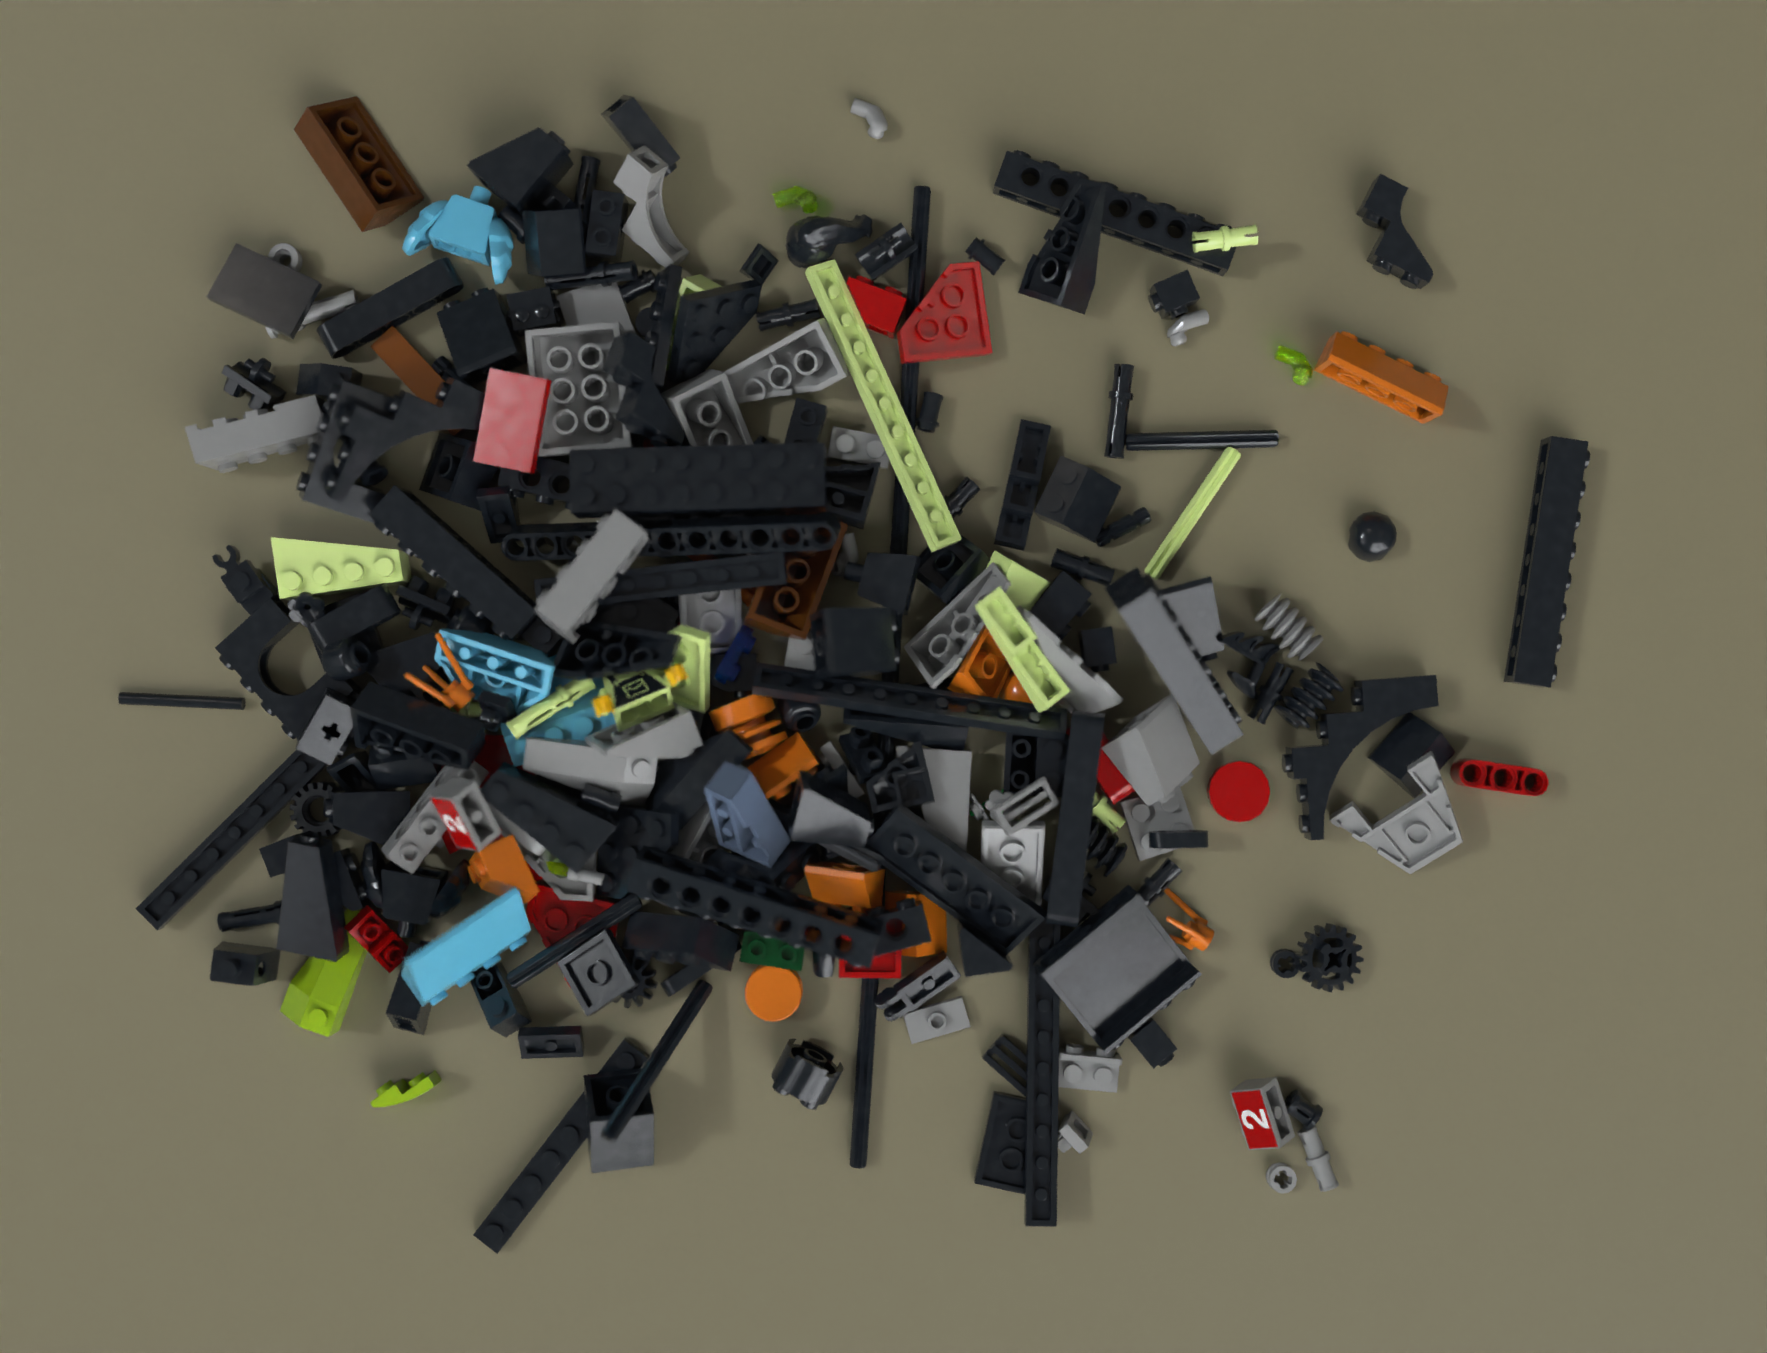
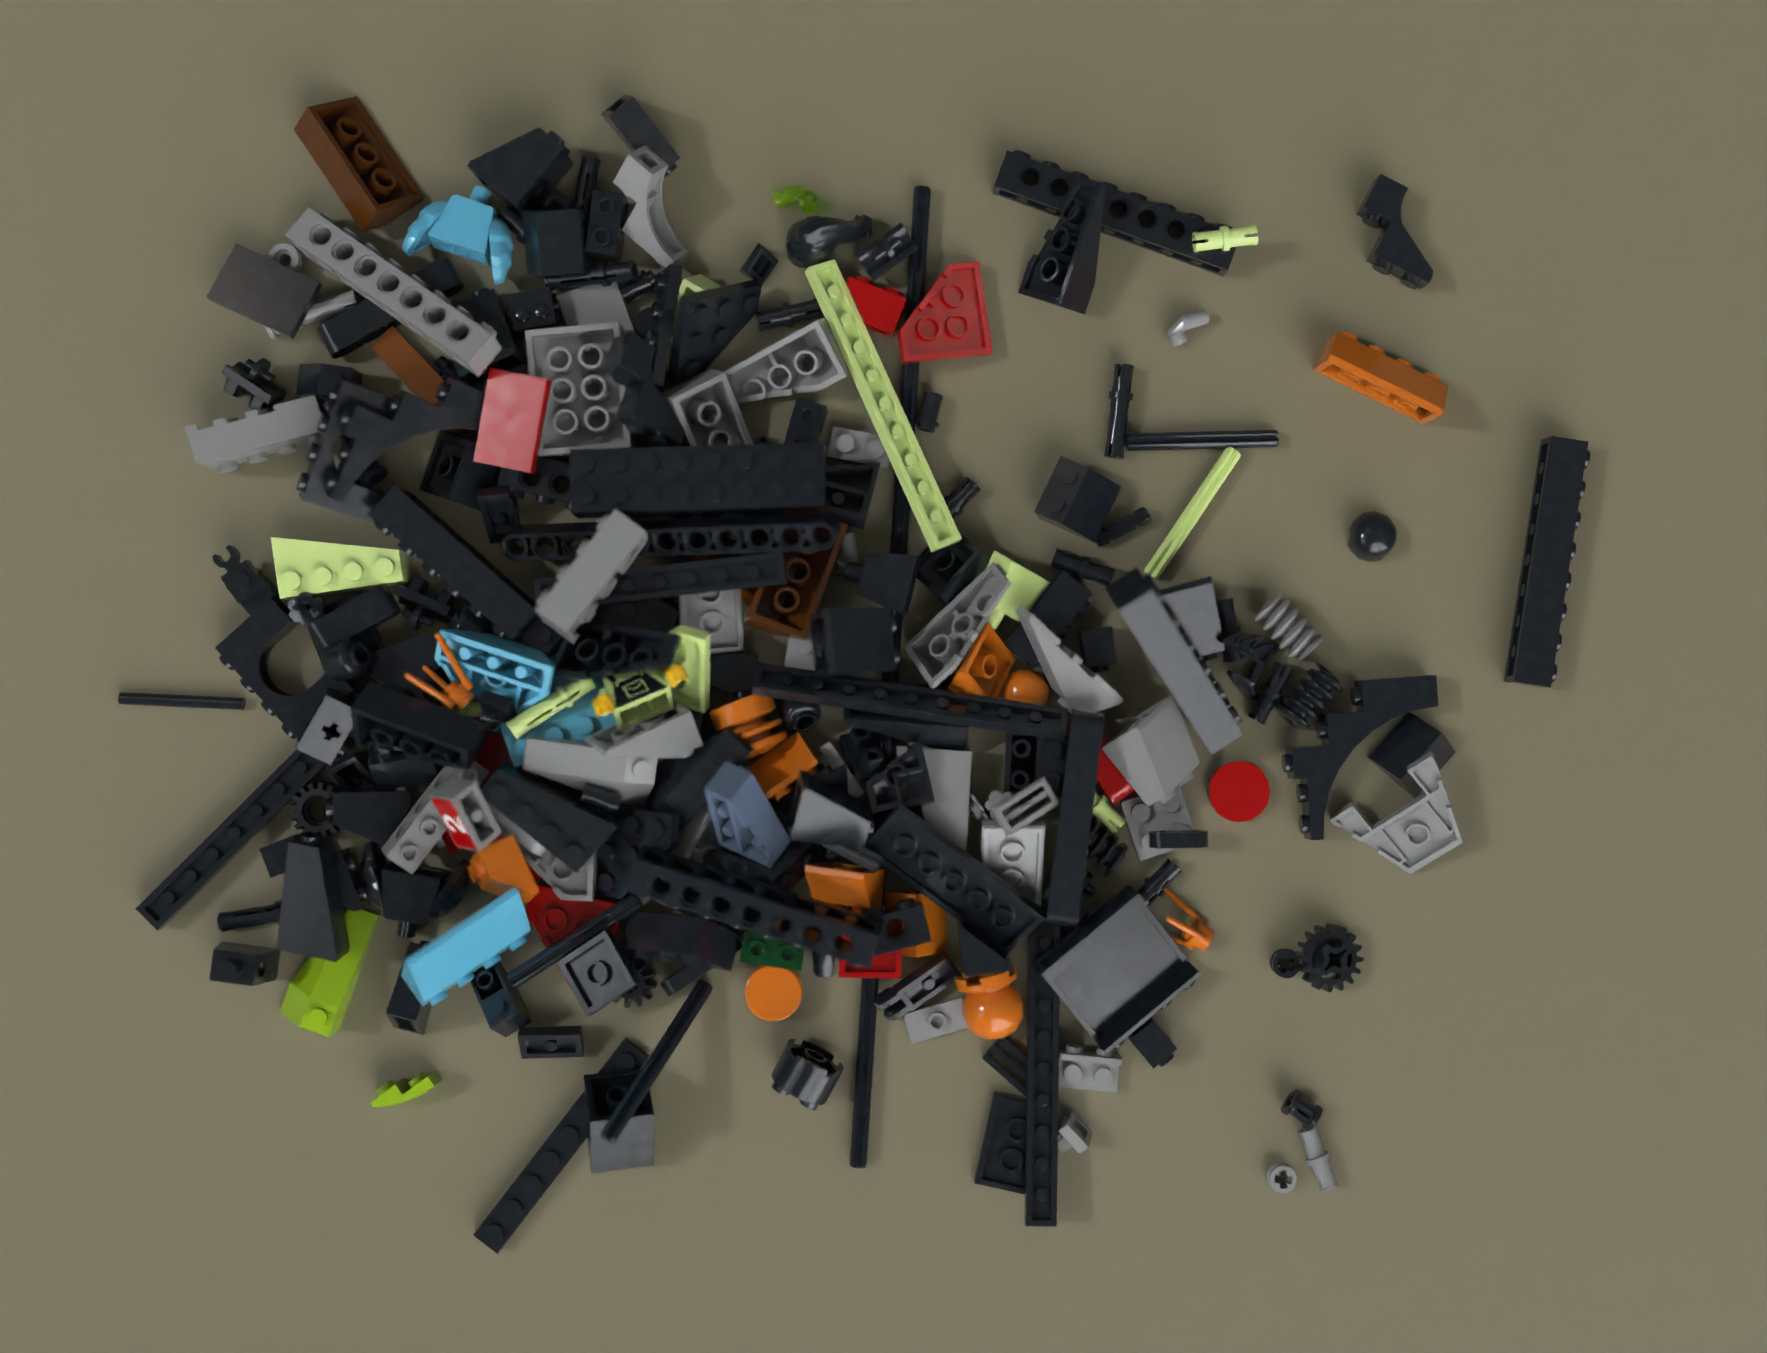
(310, 238): none -> light grey brick
(377, 939): red slope -> none
(583, 875): light grey piece -> none
(729, 666): clear blue plate -> none
(873, 115): light grey arm -> none
(985, 255): black pin -> none
(991, 1003): none -> orange tile
(1021, 652): yellowish green slope -> none
(1022, 484): black slope -> none
(1173, 295): black brick -> none
(1228, 625): none -> black pin
(1262, 1113): brick -> none
(1298, 361): clear neon green arm -> none
(1513, 777): red beam -> none

